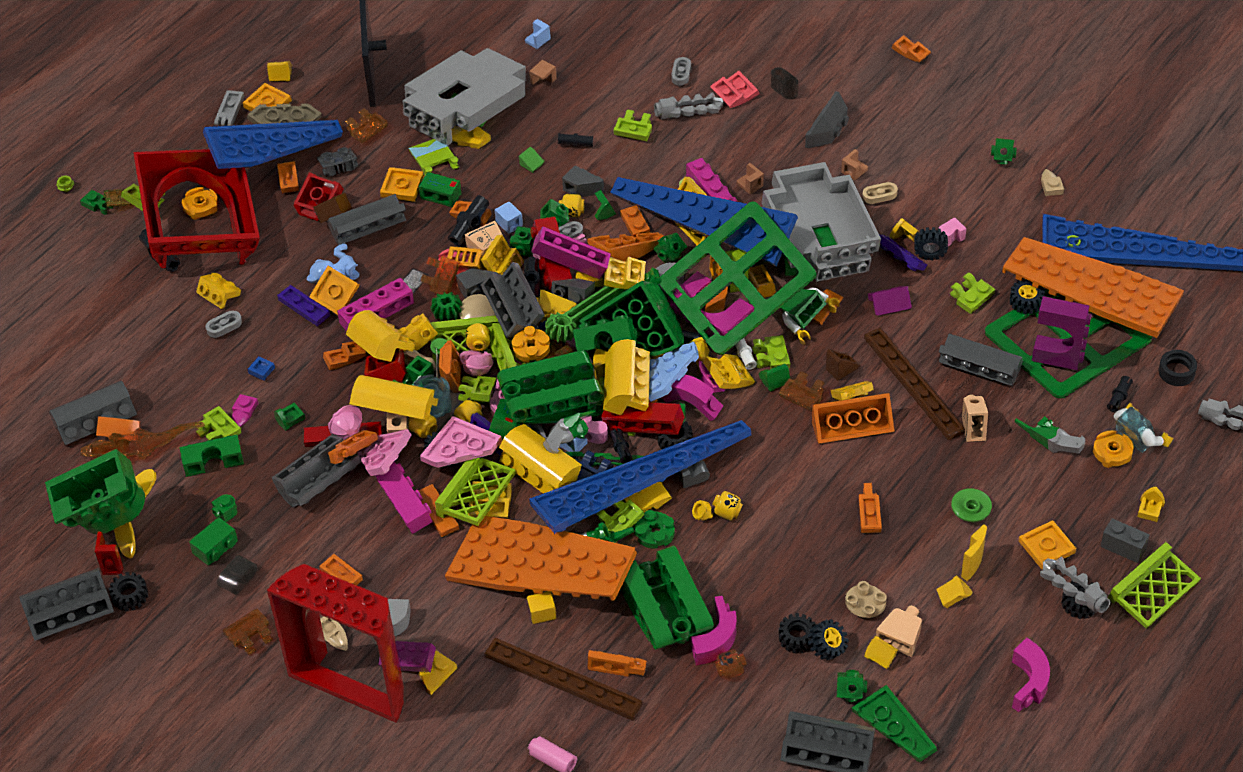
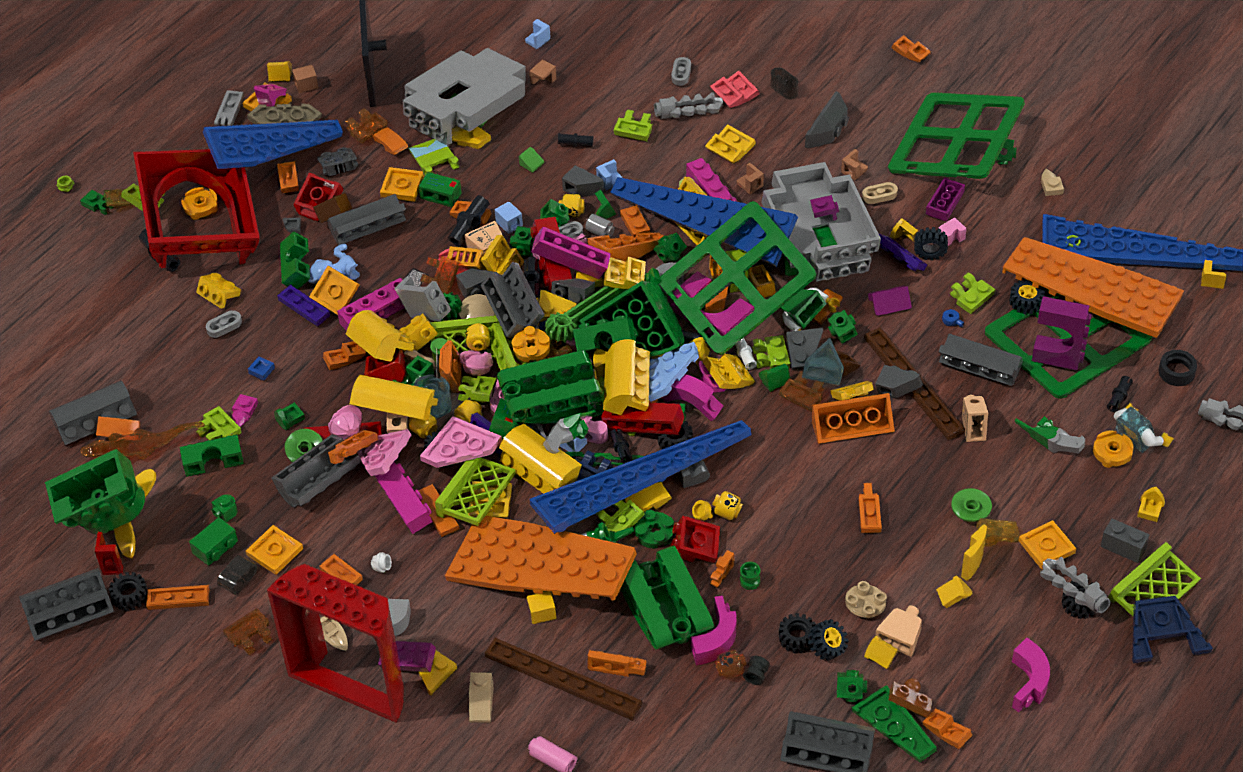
(178, 597): none -> orange tile
(268, 93): none -> dark pink slope
(274, 549): none -> light orange plate
(292, 224): none -> dark grey tile
(293, 270): none -> green arch
(301, 439): none -> bright green dish
(305, 78): none -> nougat panel
(381, 562): none -> white plate
(392, 141): none -> orange slope
(423, 299): none -> light grey panel
(480, 697): none -> tan slope
(599, 226): none -> light grey brick
(608, 173): none -> light blue panel
(696, 539): none -> red plate
(724, 566): none -> orange plate
(730, 144): none -> yellow slope
(750, 575): none -> green wheel
(755, 672): none -> pearl dark grey wheel
(802, 345): none -> dark grey wing
(824, 206): none -> magenta bracket
(824, 365): none -> clear light blue slope
(842, 326): none -> green brick
(897, 381): none -> dark grey slope
(910, 698): none -> dark orange plate
(945, 199): none -> magenta piece
(946, 729): none -> orange slope
(952, 318): none -> blue piece
(958, 135): none -> green window
(999, 531): none -> clear yellow plate
(1163, 619): none -> dark blue wing
(1212, 278): none -> yellow panel

